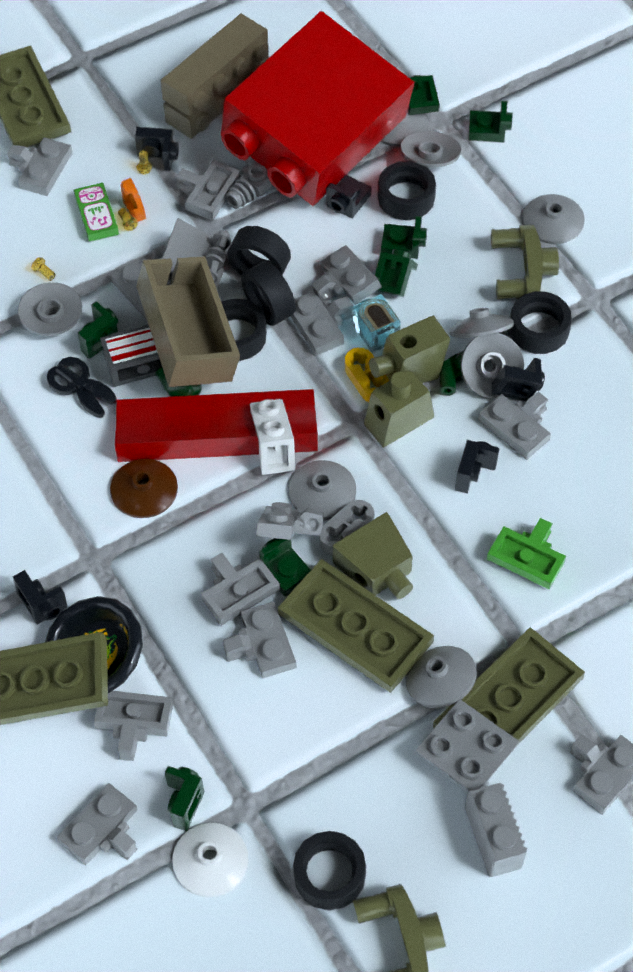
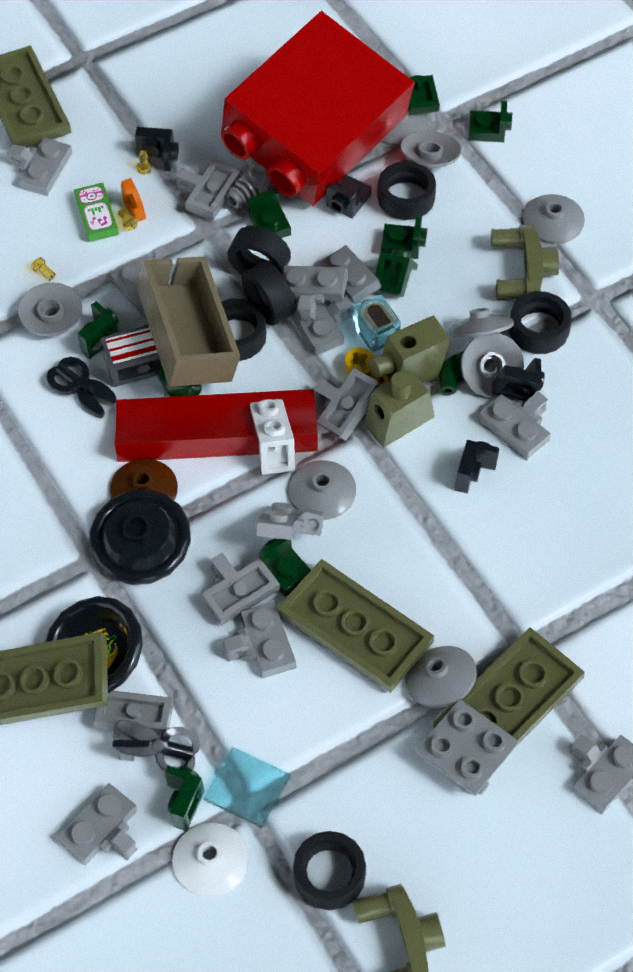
(39, 604): black bracket -> none
(139, 537): none -> black piece
(150, 743): none -> black piece
(192, 242): light grey hinge -> none
(204, 79): dark tan piece -> none
(247, 787): none -> clear light blue piece
(267, 213): none -> dark green bracket
(314, 286): none -> light grey hinge
(342, 523): light grey beam -> none
(345, 403): none -> light grey hinge
(376, 557): olive torso -> none
(495, 829): light grey brick -> none
(528, 554): bright green hinge -> none

